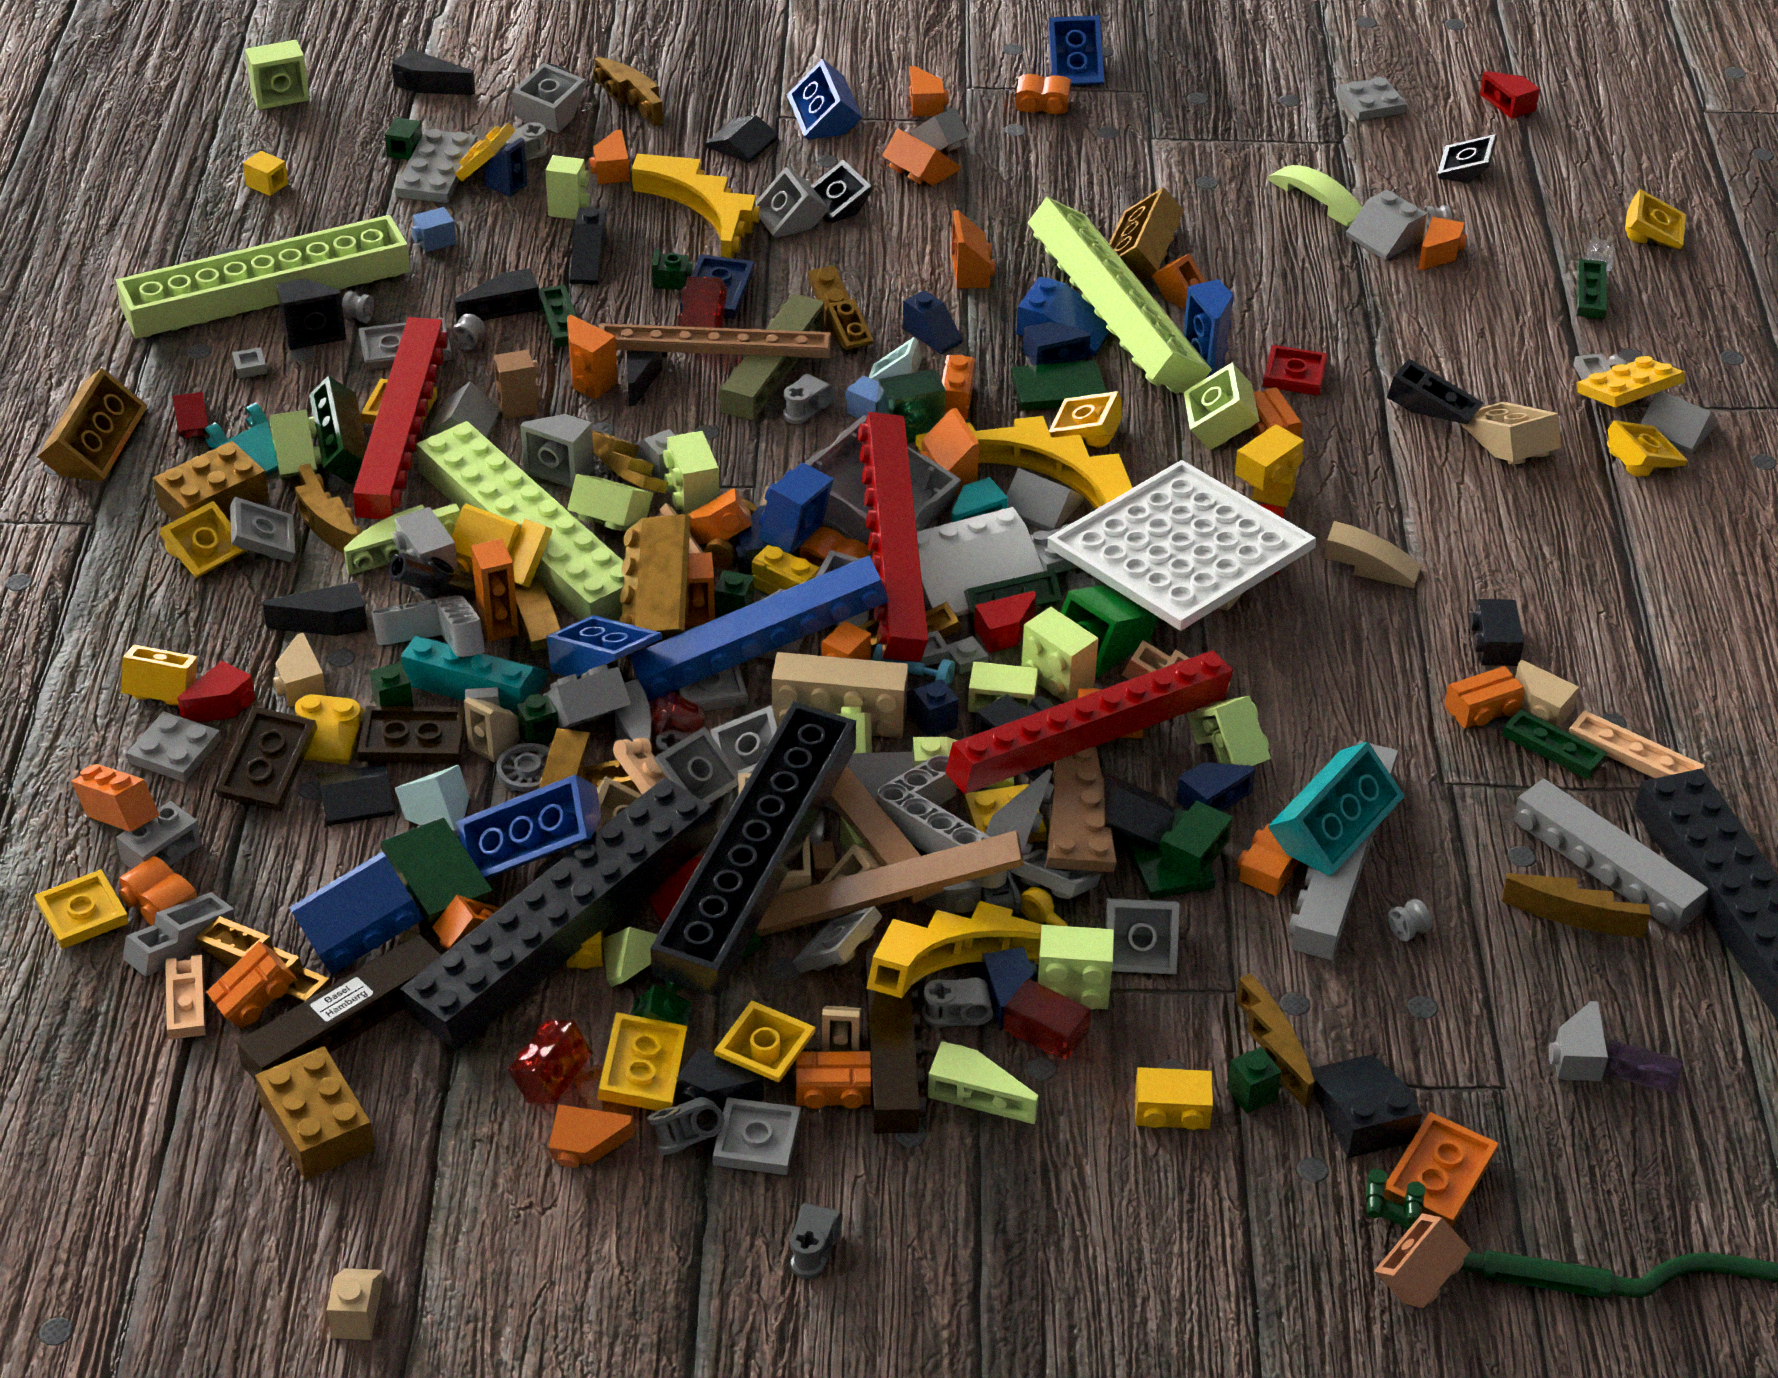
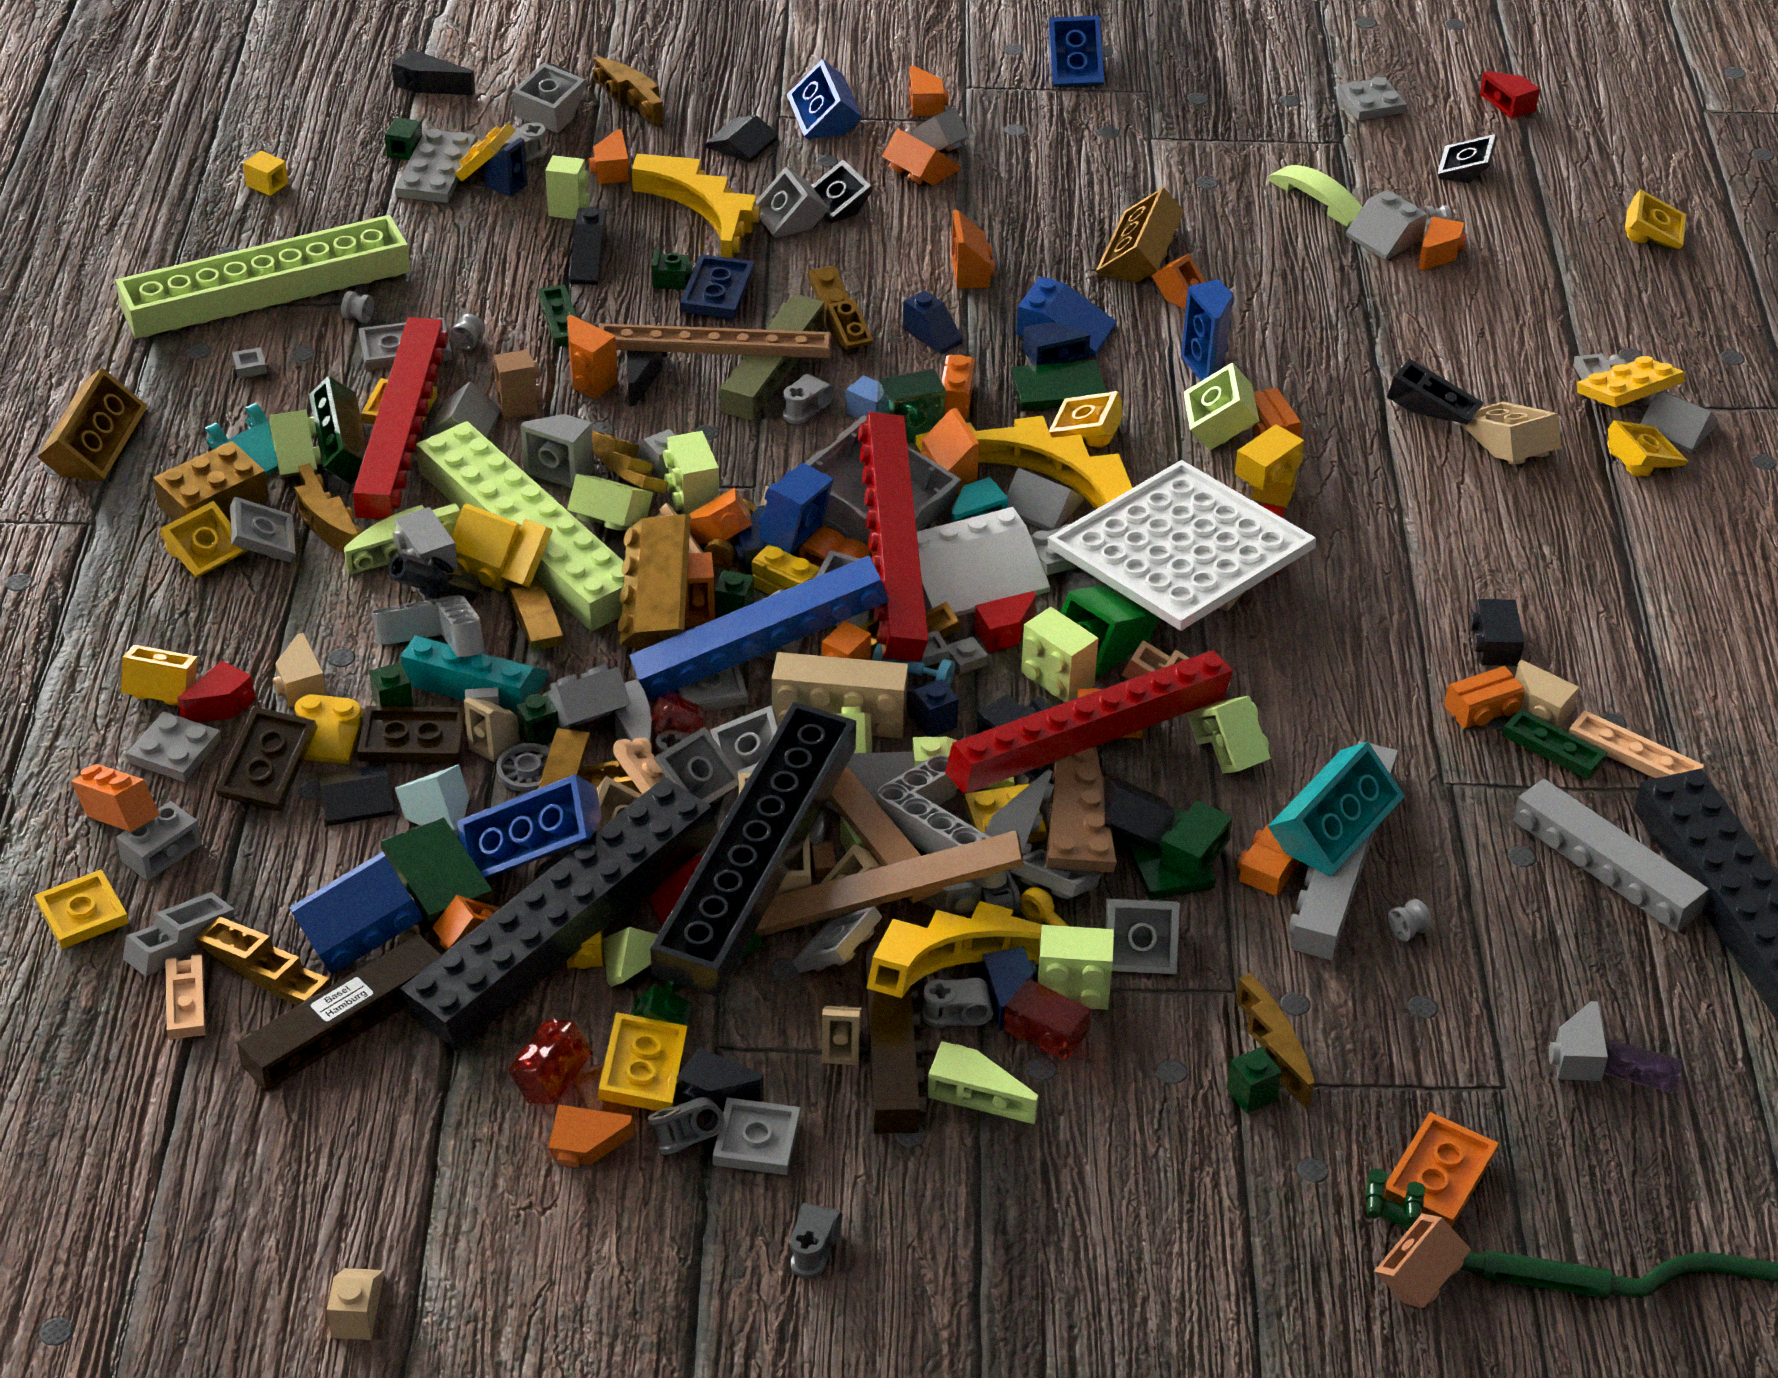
(154, 888): orange brick -> none
(190, 414): red slope -> none
(251, 985): orange brick -> none
(277, 74): yellowish green brick -> none
(310, 313): black slope -> none
(315, 1113): pearl gold brick -> none
(320, 611): black slope -> none
(434, 229): medium blue brick -> none
(495, 590): orange brick -> none
(500, 297): black slope -> none
(594, 643): blue slope -> none
(703, 302): clear red brick -> none
(765, 1041): yellow slope -> none
(833, 1079): orange brick -> none
(900, 361): light aqua slope -> none
(994, 681): yellowish green brick -> none
(1042, 583): dark green plate -> none
(1044, 94): orange brick -> none
(1118, 297): yellowish green brick -> none
(1173, 1098): yellow brick -> none
(1215, 785): dark blue slope -> none
(1295, 370): red tile -> none
(1366, 1105): black slope -> none
(1371, 555): tan slope -> none
(1582, 908): pearl gold slope -> none
(1591, 289): dark green plate -> none
(1601, 250): clear plate -> none

